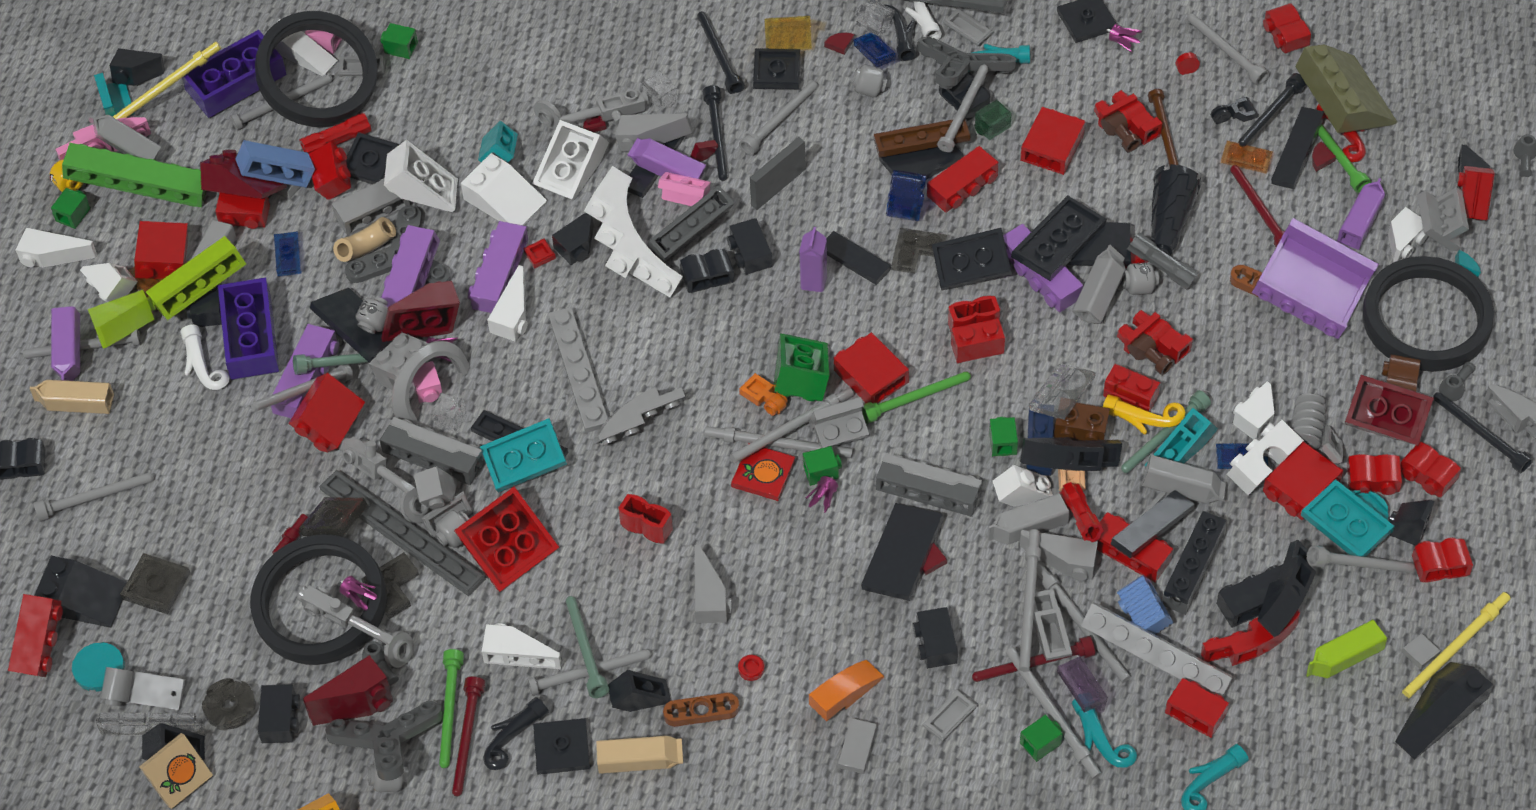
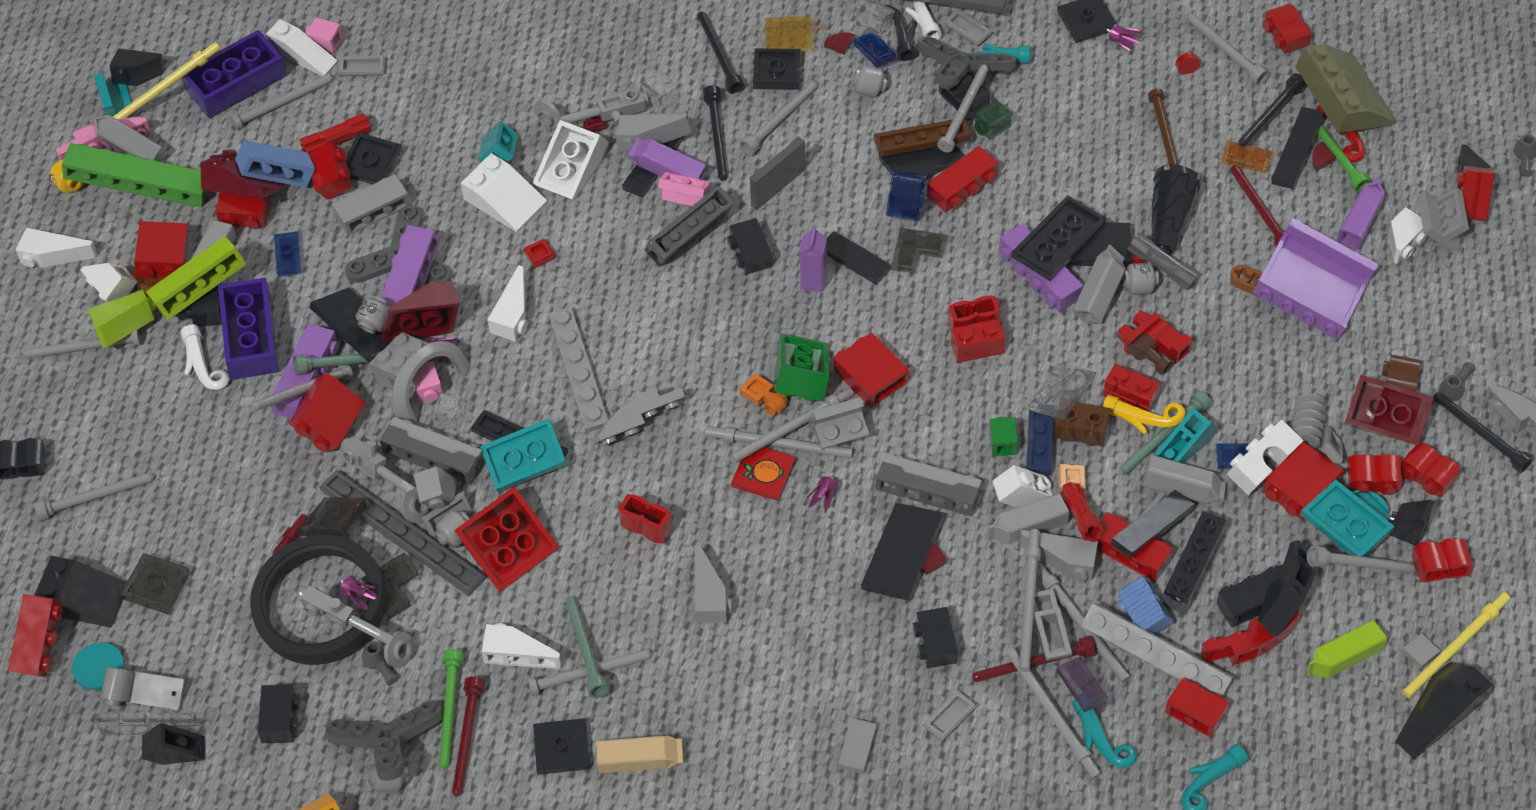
(65, 342): medium lavender piece -> none
(70, 208): green brick -> none
(74, 396): tan piece -> none
(176, 771): tan tile -> none
(231, 717): clear smoke plate -> none
(324, 22): black tyre -> none
(350, 695): dark red slope -> none
(365, 240): tan cylinder -> none
(399, 41): green brick -> none
(419, 178): white slope -> none
(498, 265): medium lavender brick -> none
(511, 728): black plant -> none
(574, 239): black slope -> none
(617, 232): white arch -> none
(638, 691): black slope -> none
(692, 703): dark orange beam -> none
(703, 150): dark red tile -> none
(706, 270): black brick -> none
(751, 667): red tile -> none
(821, 463): green brick -> none
(844, 689): orange slope -> none
(873, 411): bright green piece -> none
(971, 259): black tile -> none
(1041, 737): green brick -> none
(1052, 140): red brick -> none
(1071, 455): black slope -> none
(1130, 114): red hips -> none
(1224, 112): black piece -> none
(1256, 412): white slope -> none
(1436, 269): black tyre -> none
(1467, 262): teal tile -> none

